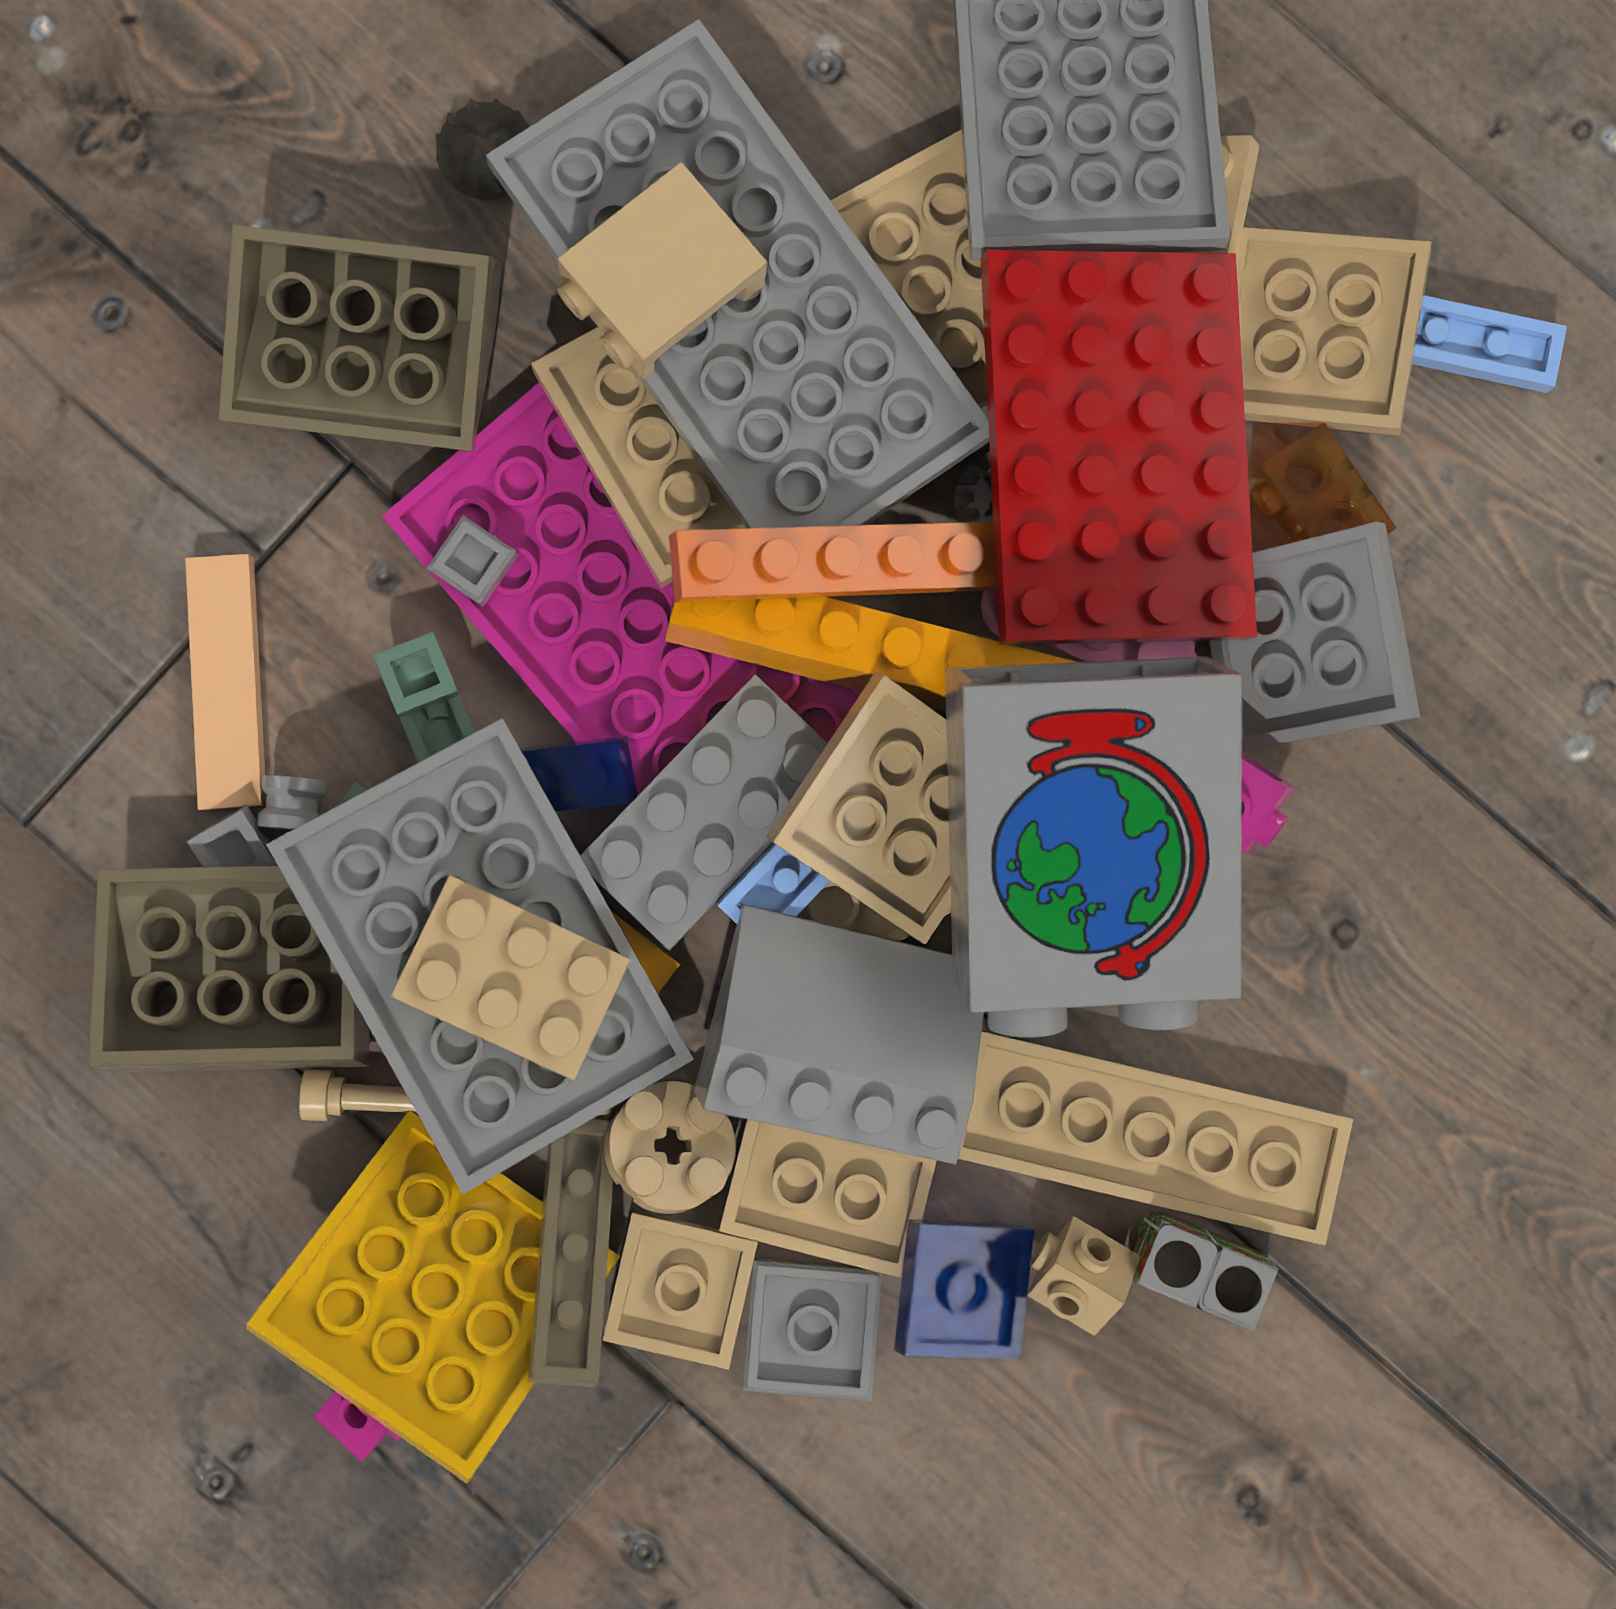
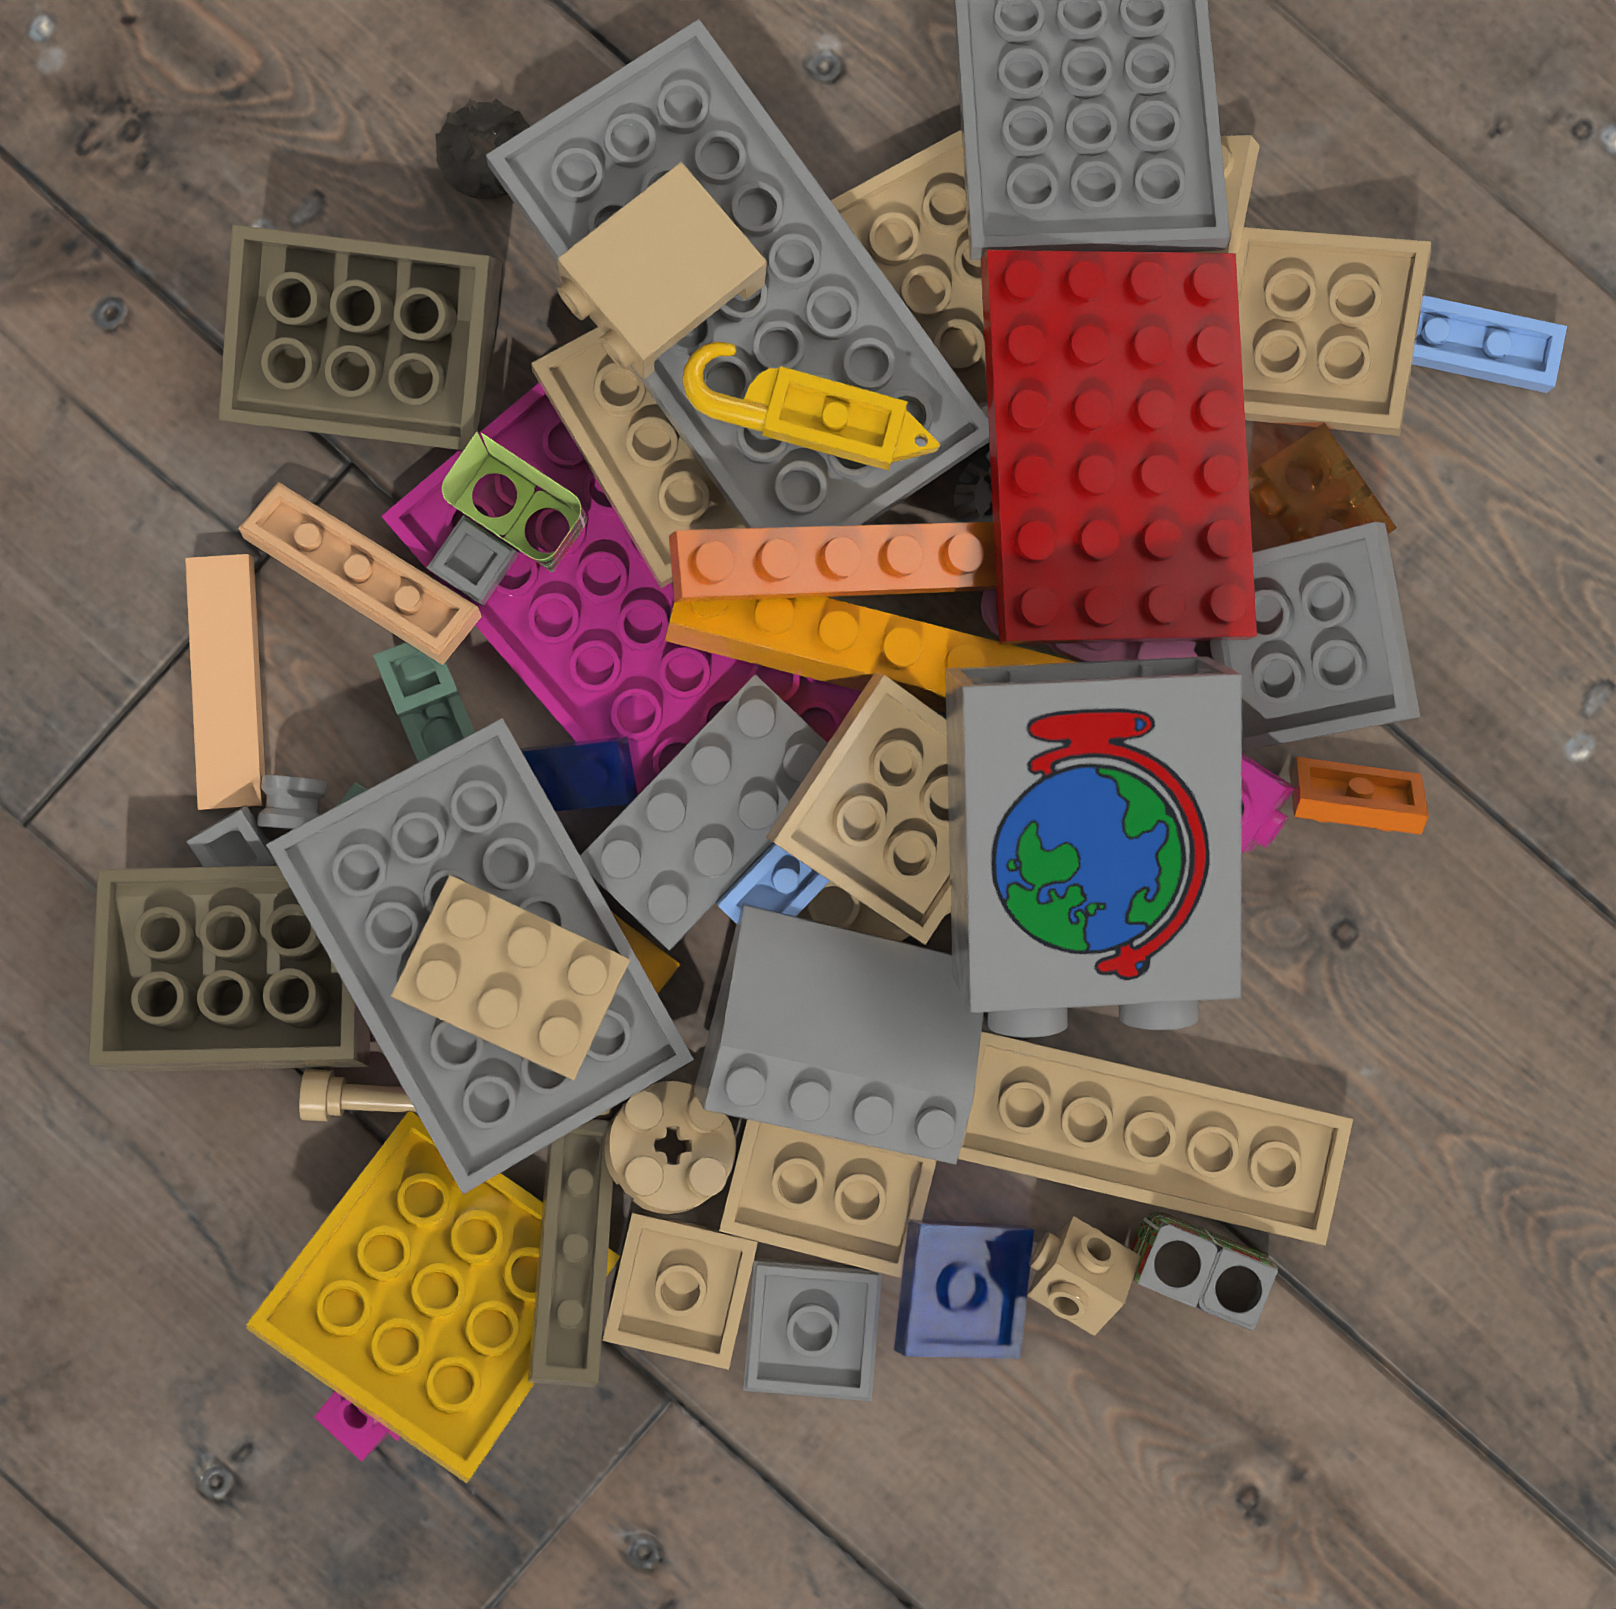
(360, 573): none -> light nougat tile
(477, 463): none -> yellowish green piece
(812, 412): none -> yellow plate
(1358, 795): none -> orange plate

